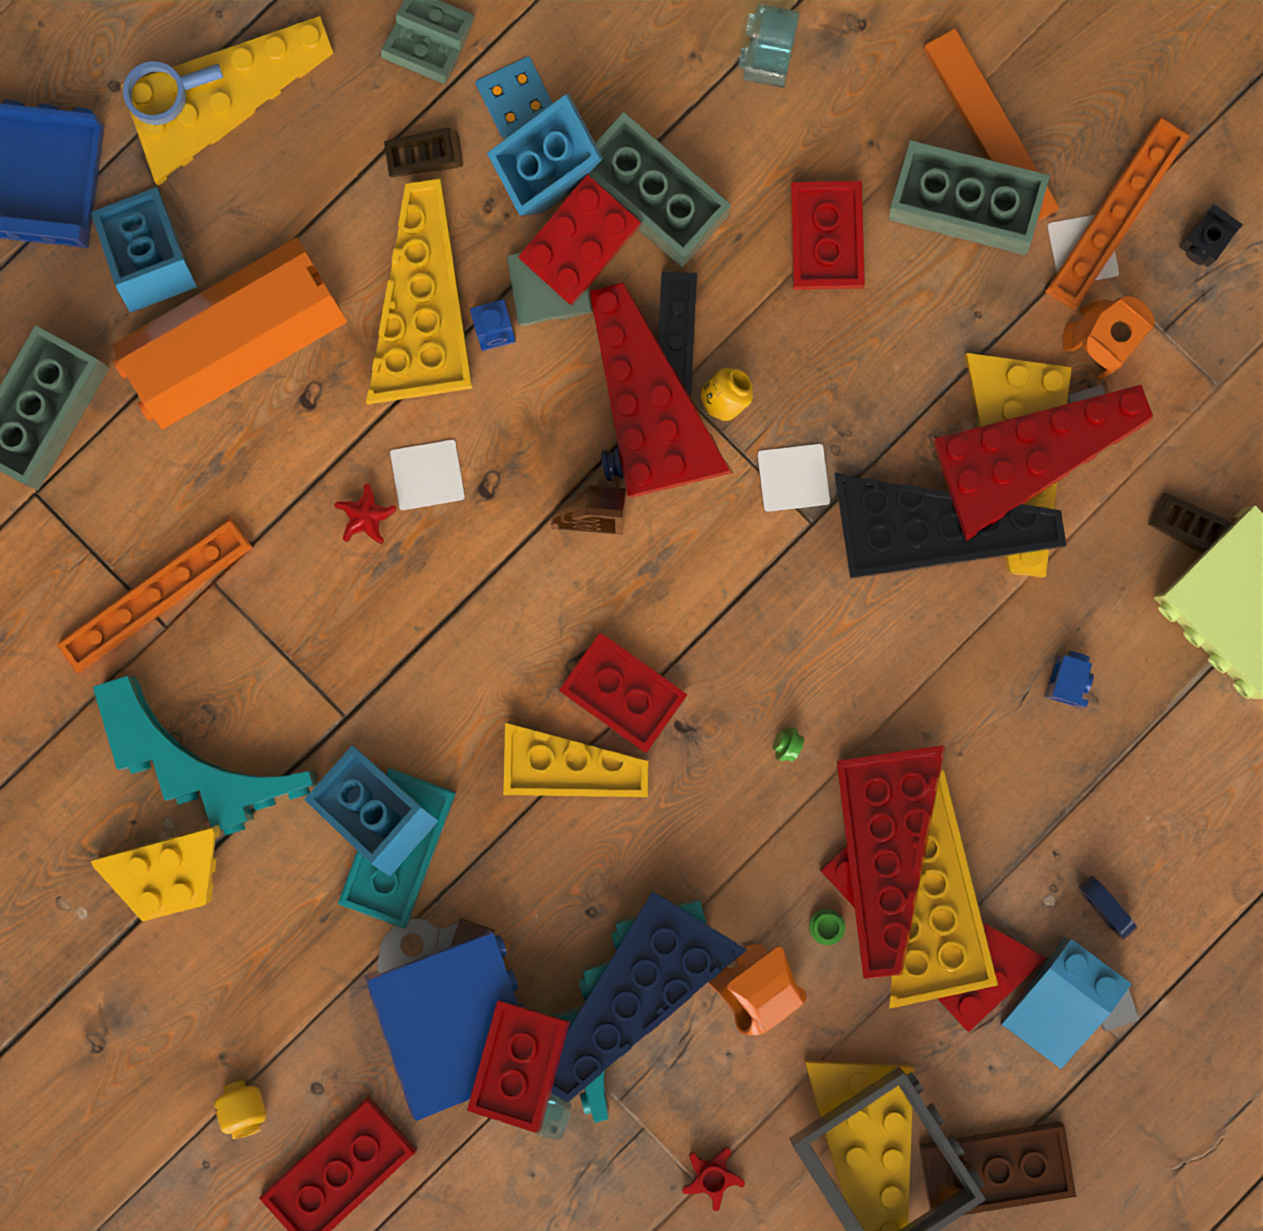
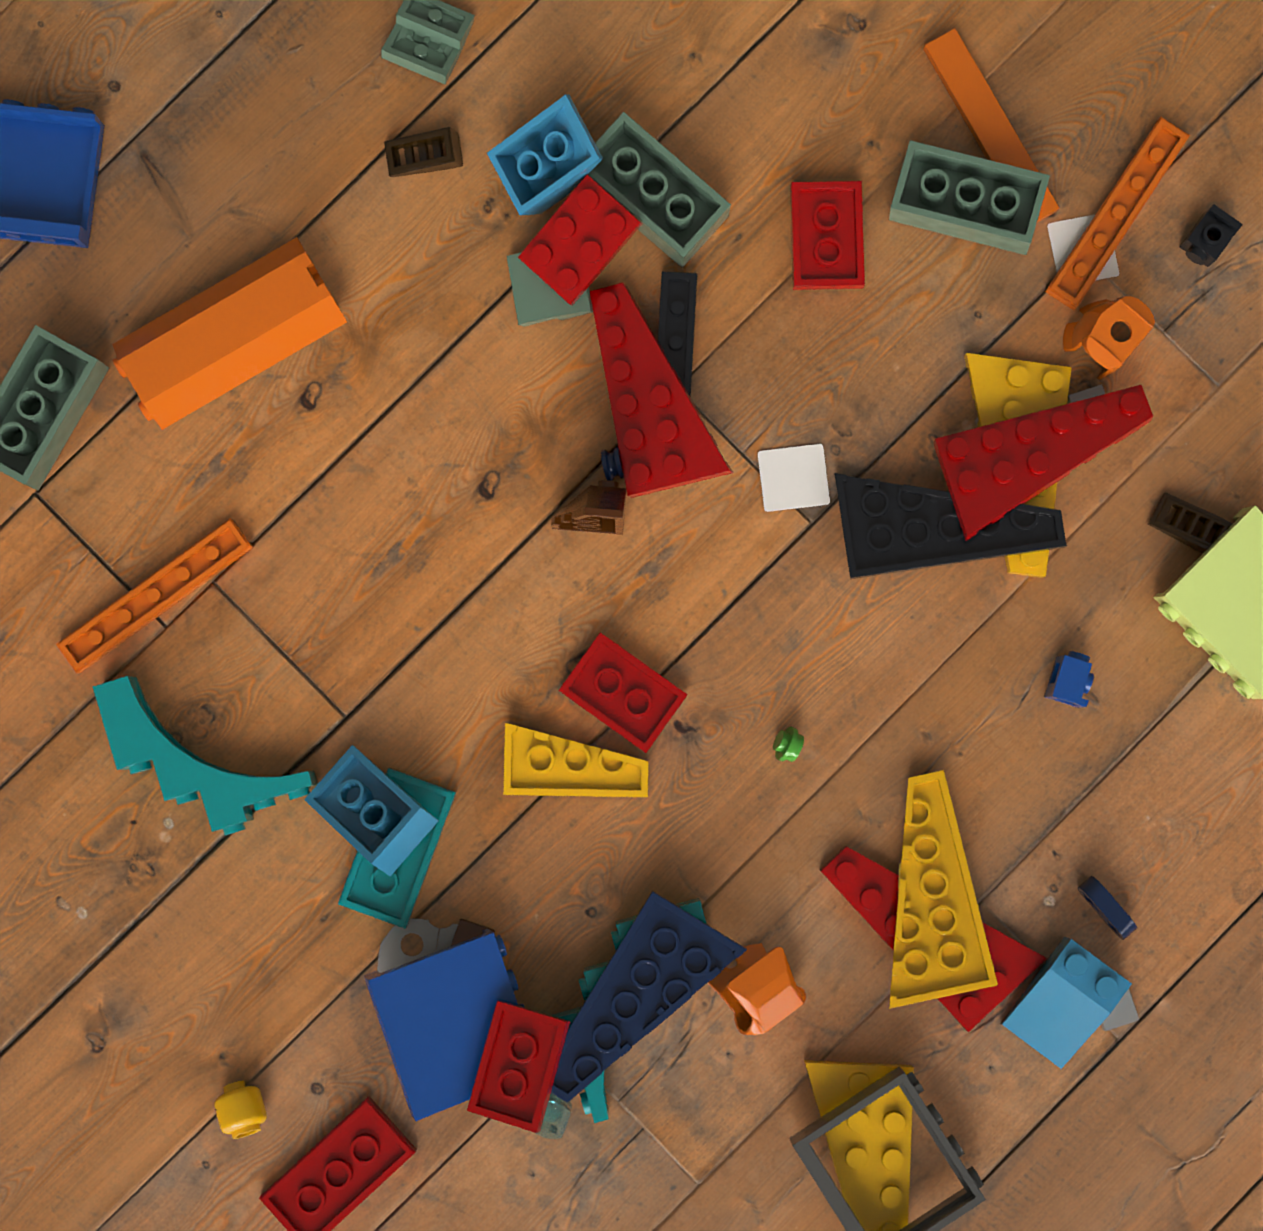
(143, 250): dark azure slope -> none
(163, 874): yellow wing -> none
(183, 82): medium blue piece -> none
(251, 77): yellow wing -> none
(365, 516): red animal -> none
(421, 319): yellow wing -> none
(427, 474): white sticker -> none
(492, 325): blue brick -> none
(514, 95): dark azure sticker -> none
(712, 1177): red animal -> none
(726, 394): yellow head -> none
(770, 45): clear light blue brick -> none
(827, 927): bright green plate -> none
(887, 830): red wing -> none
(1014, 1165): reddish brown tile -> none

